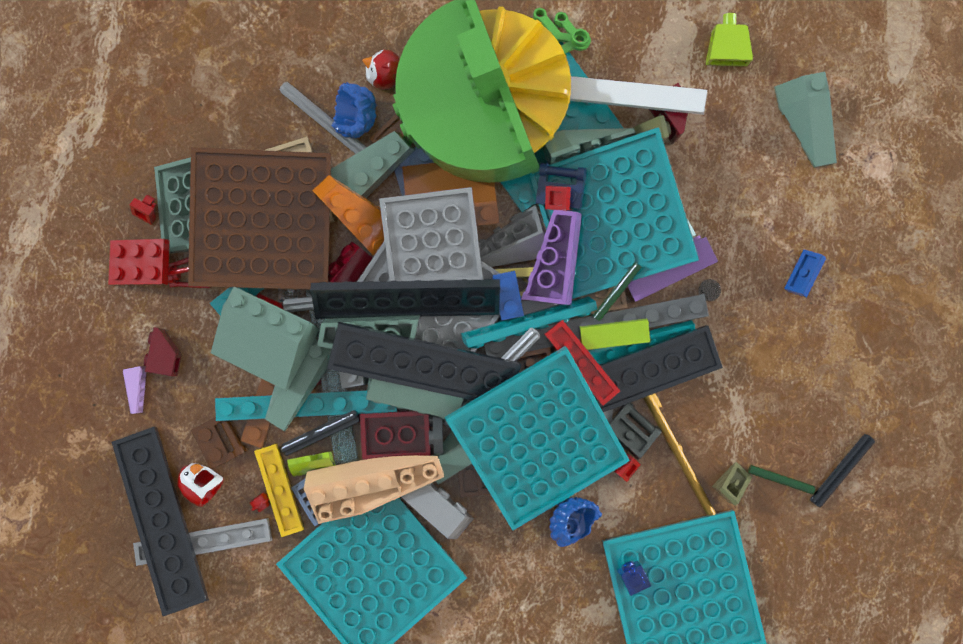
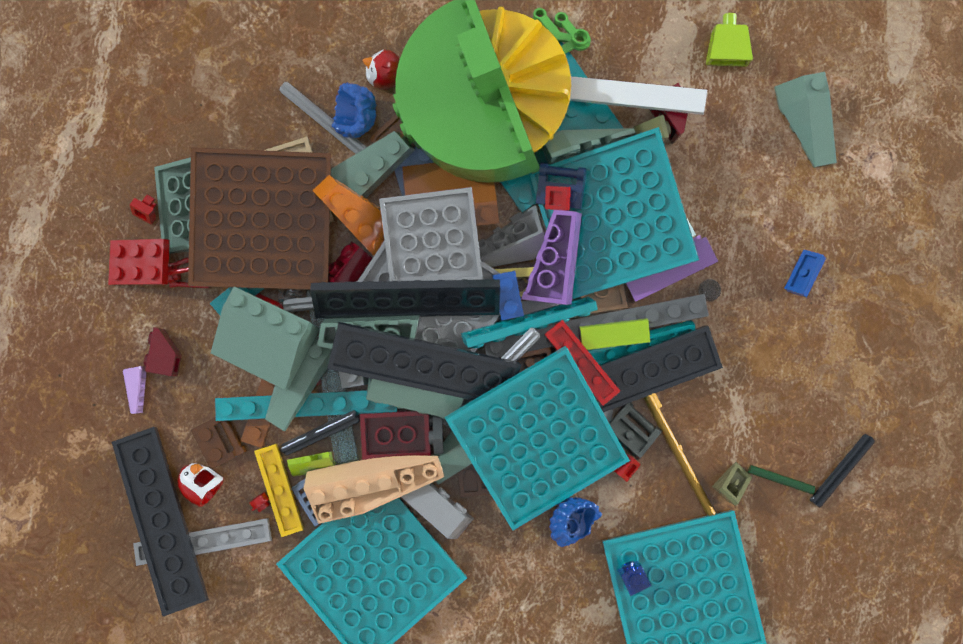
(617, 291): dark green bar -> none

